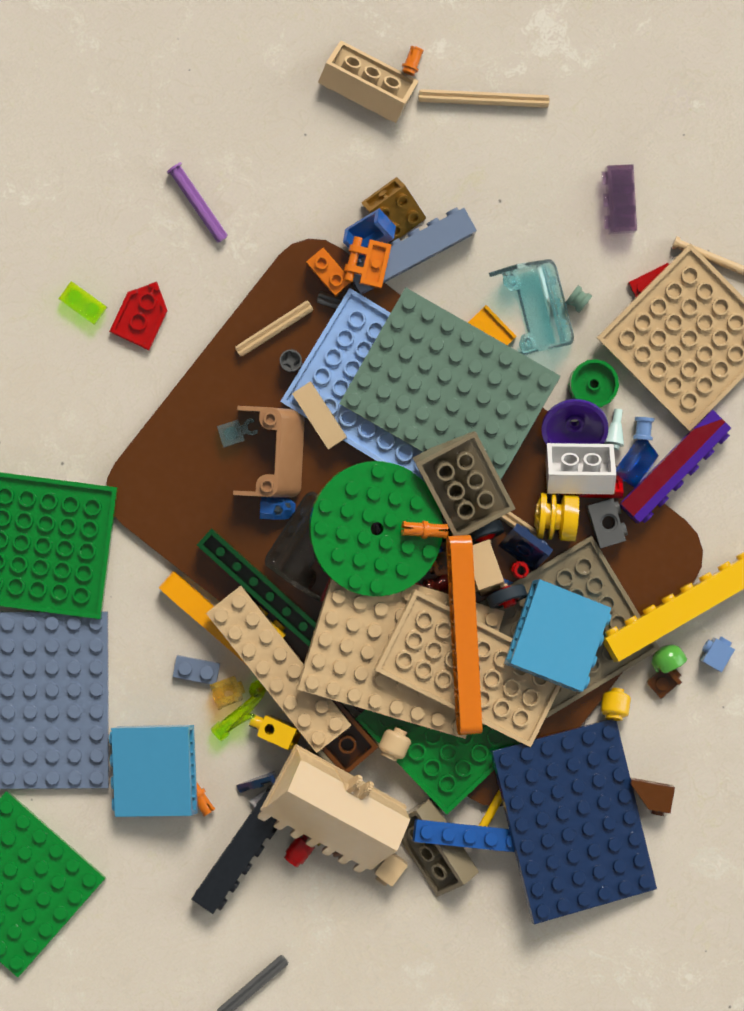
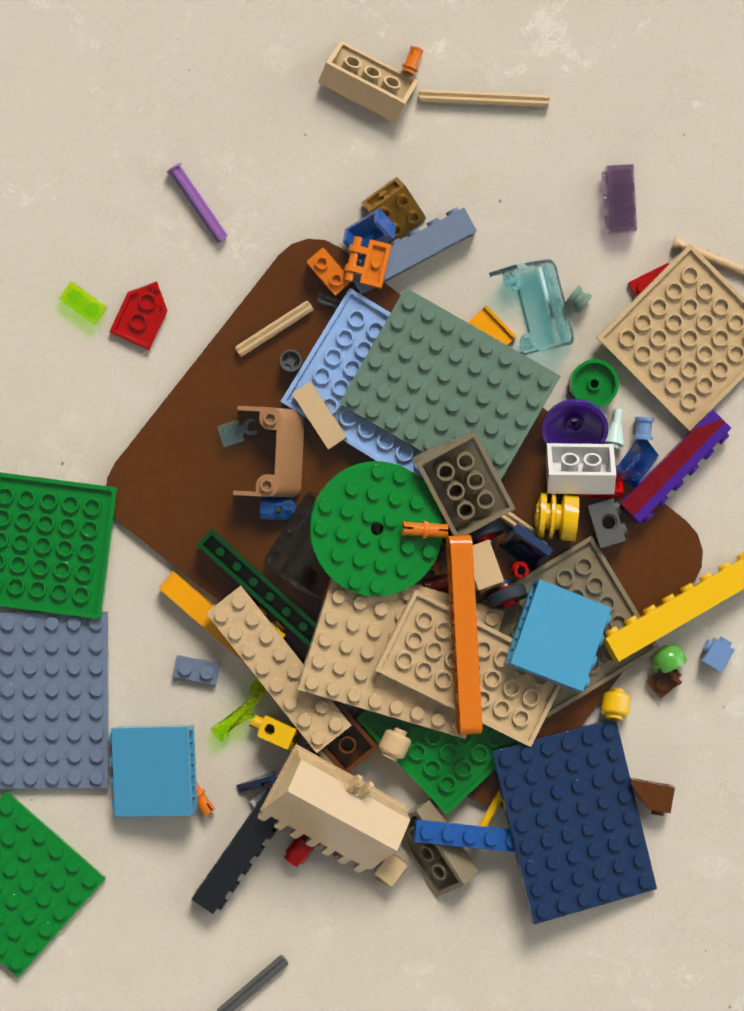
(230, 684): clear yellow brick -> none

